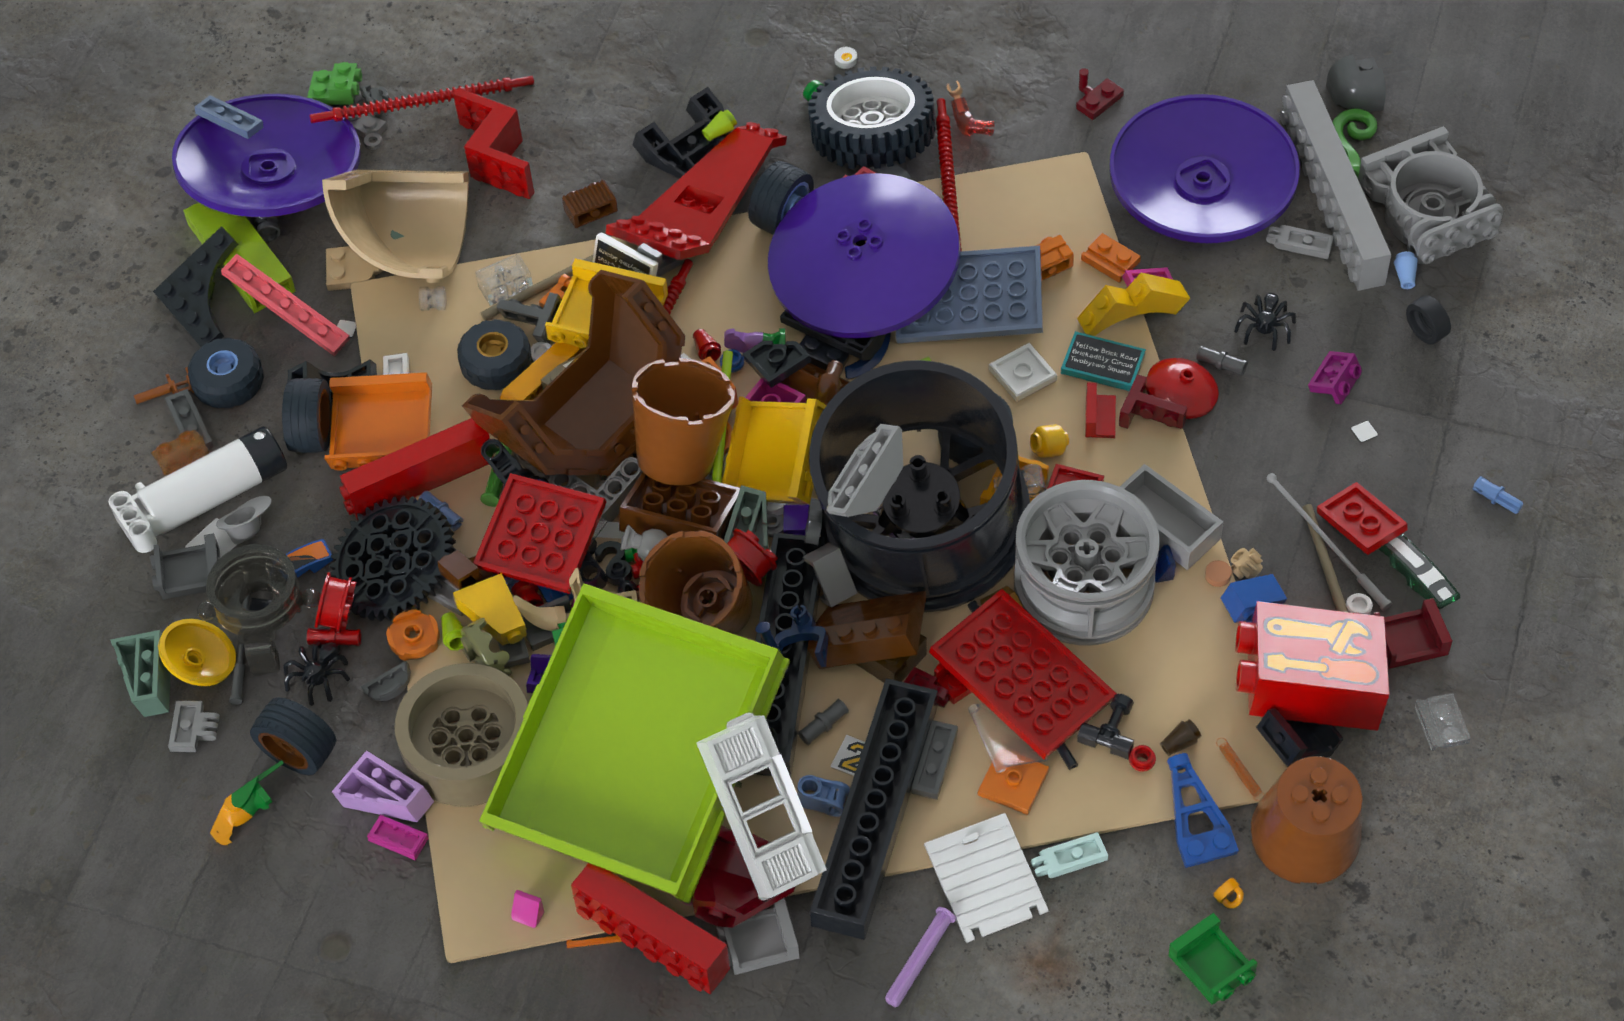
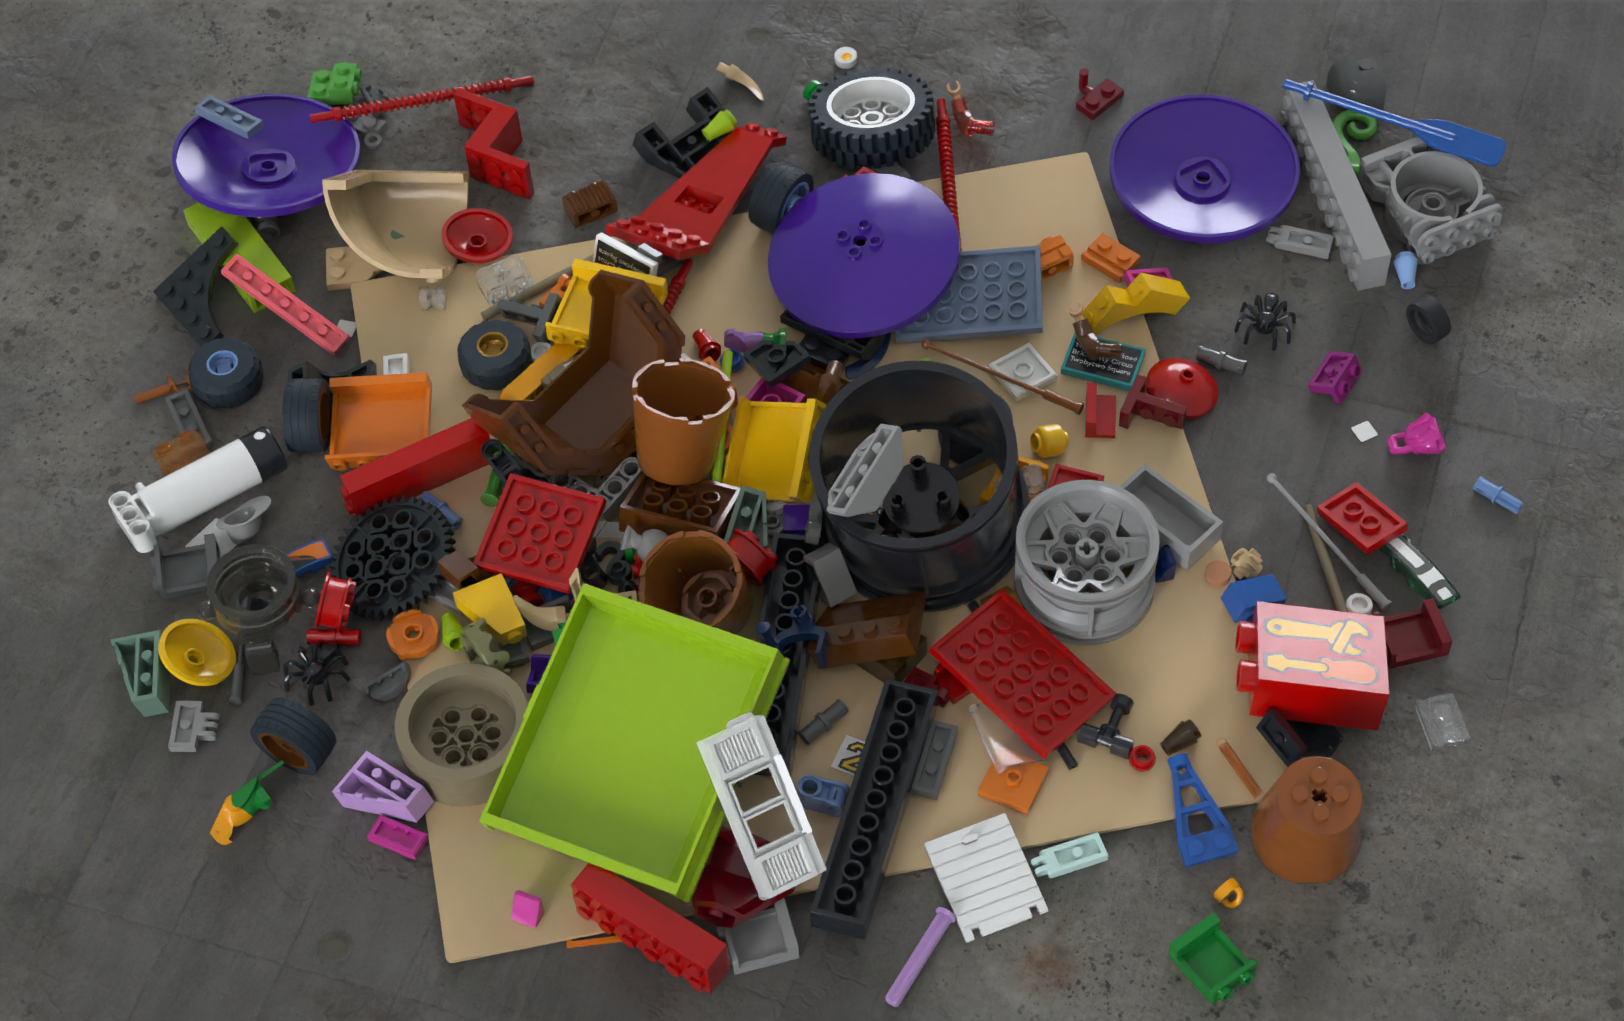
(477, 235): none -> red dish
(735, 74): none -> tan bar
(1047, 395): none -> dark orange piece
(1089, 342): none -> reddish brown arm
(1419, 437): none -> dark pink piece
(1436, 133): none -> blue piece

